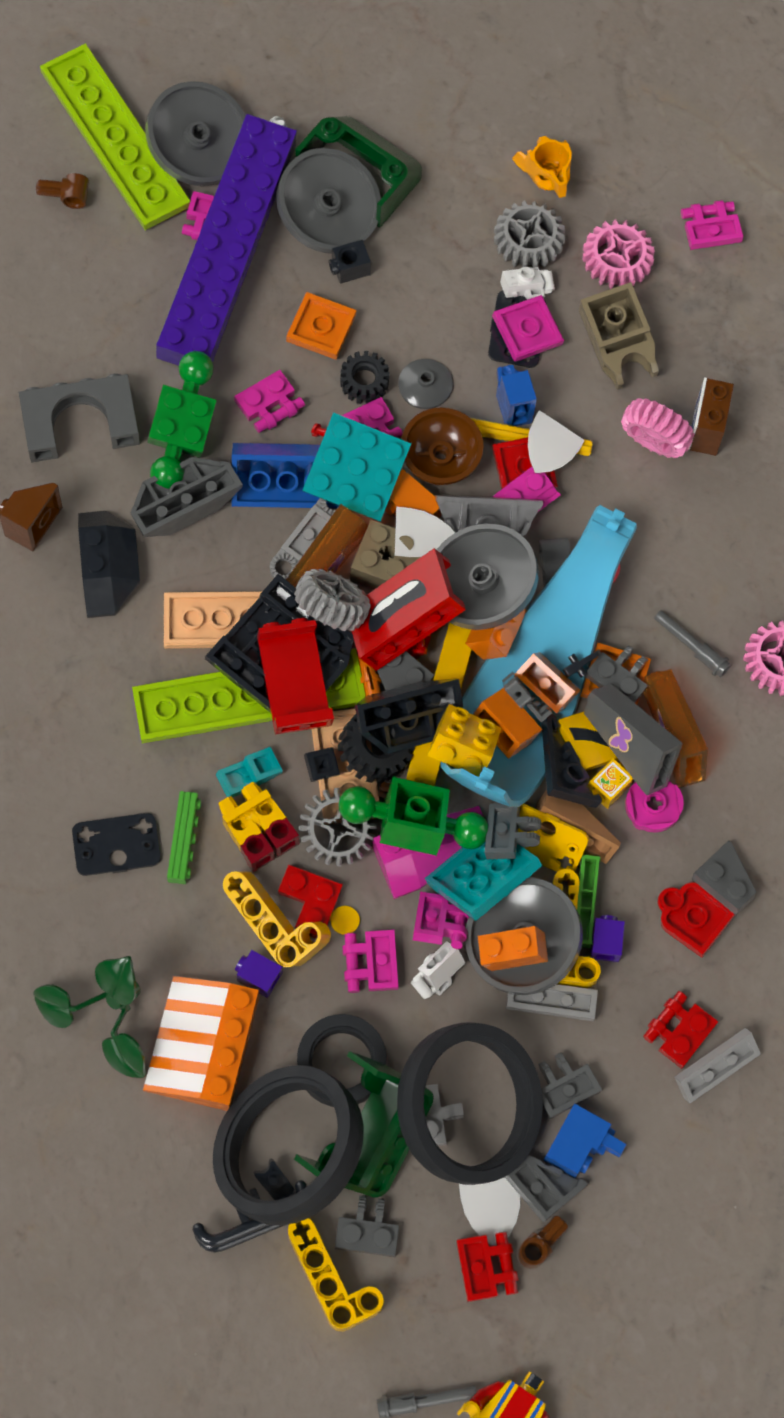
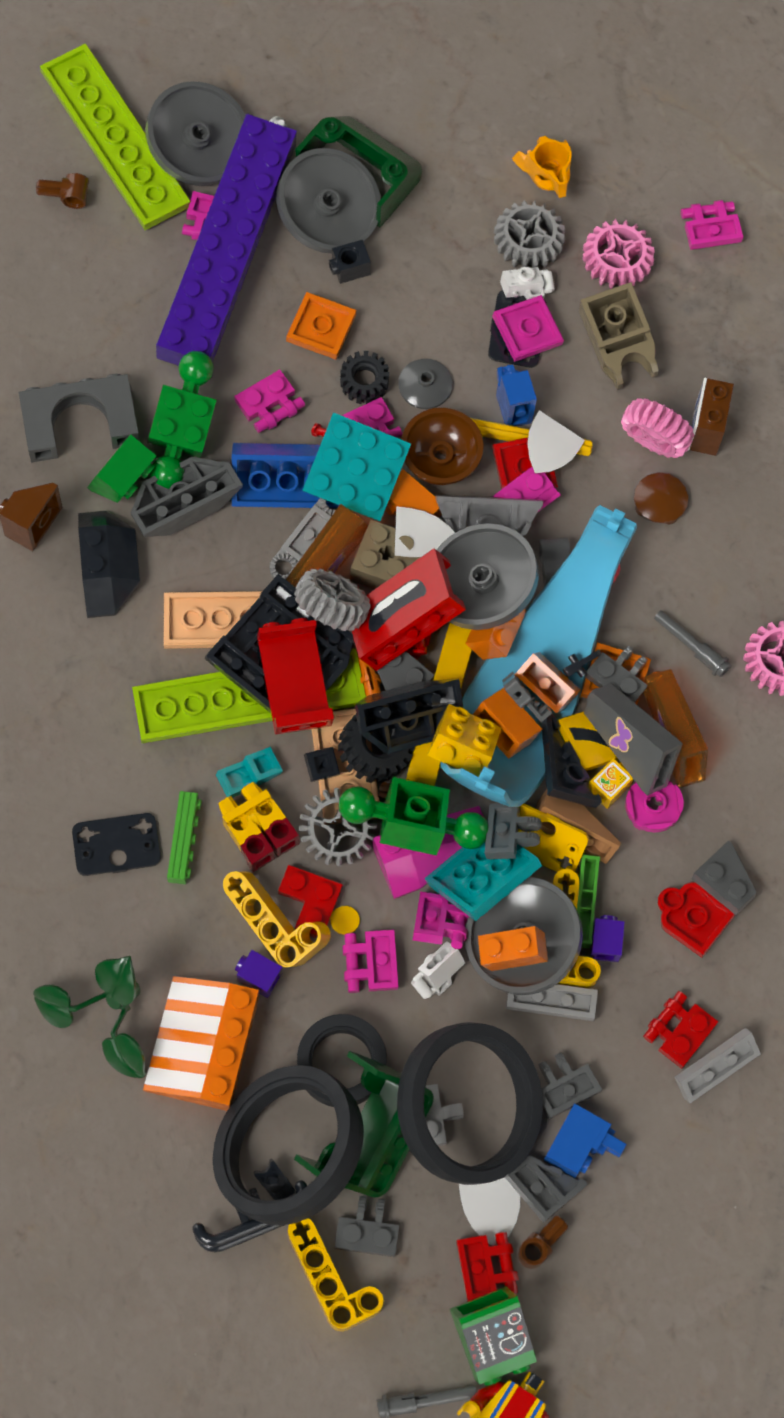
(122, 471): none -> green slope
(494, 1336): none -> slope
(660, 498): none -> reddish brown dish

